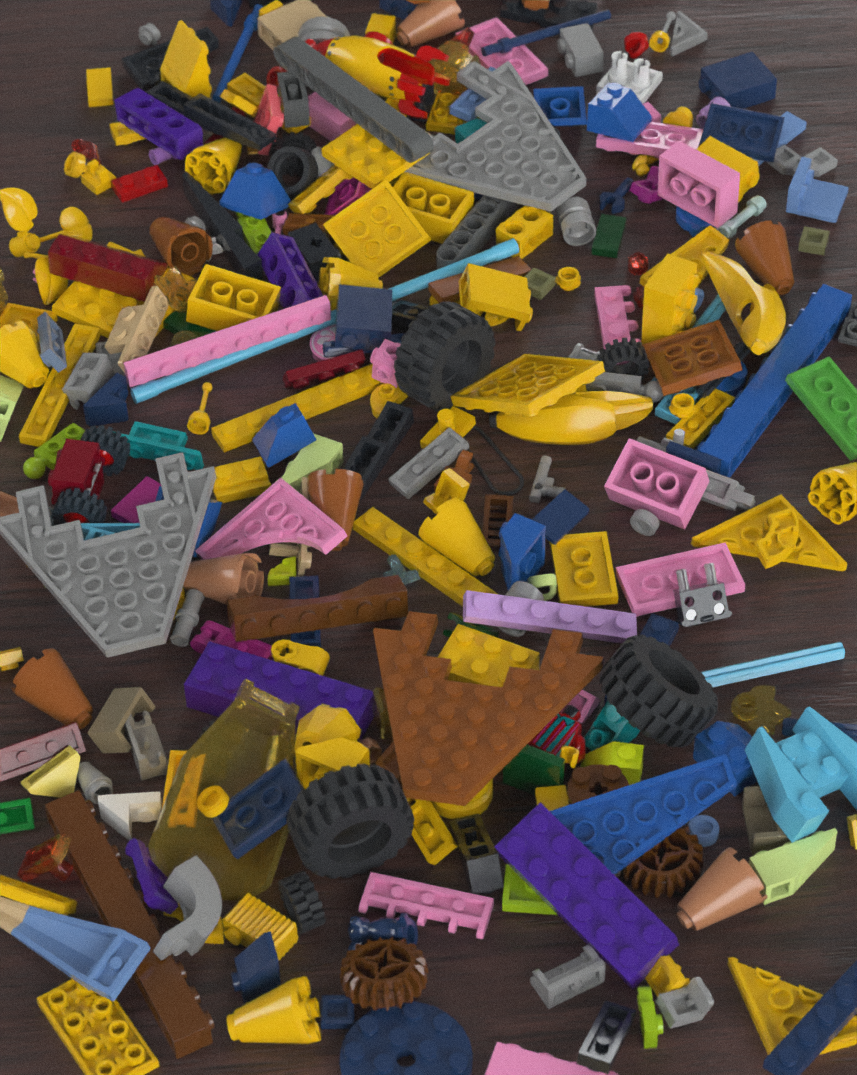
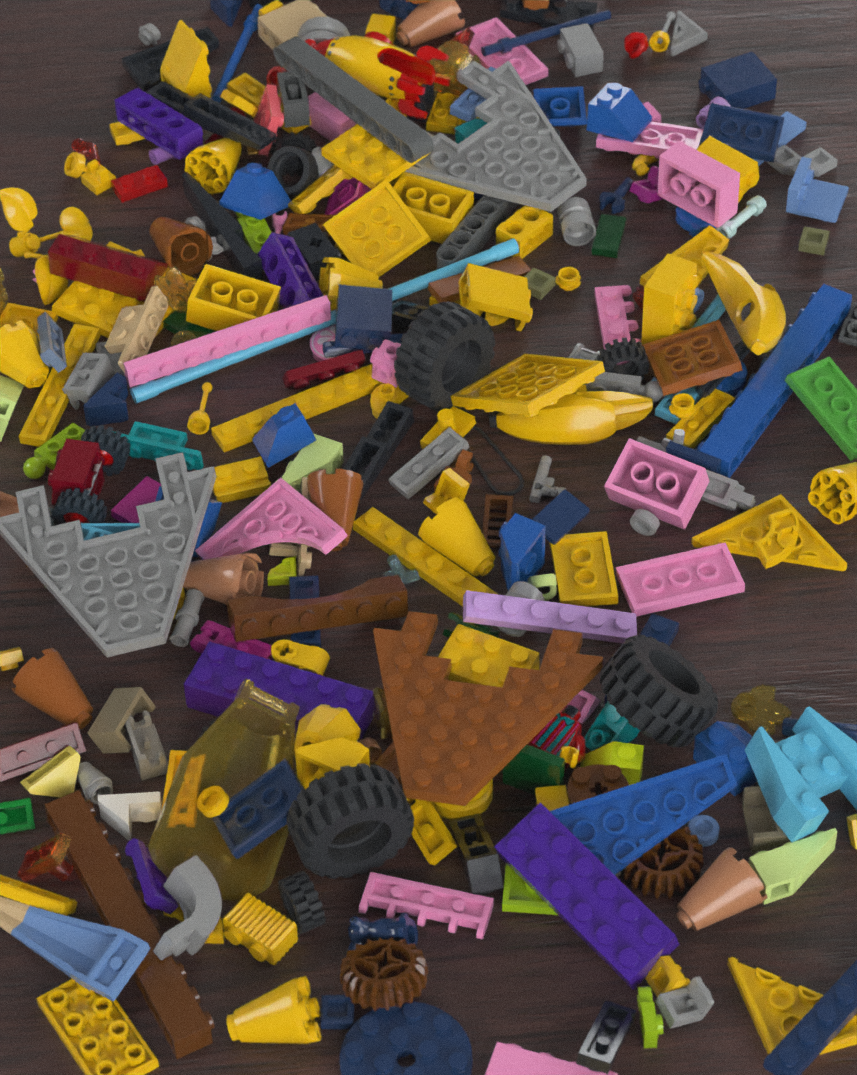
(99, 87): yellow tile -> none
(257, 969): dark blue slope -> none
(569, 978): light grey hinge -> none
(632, 75): white plate -> none
(638, 263): clear red hinge -> none
(681, 117): yellow tile -> none
(701, 604): piece -> none
(767, 255): dark orange cone -> none
(775, 664): medium azure axle -> none

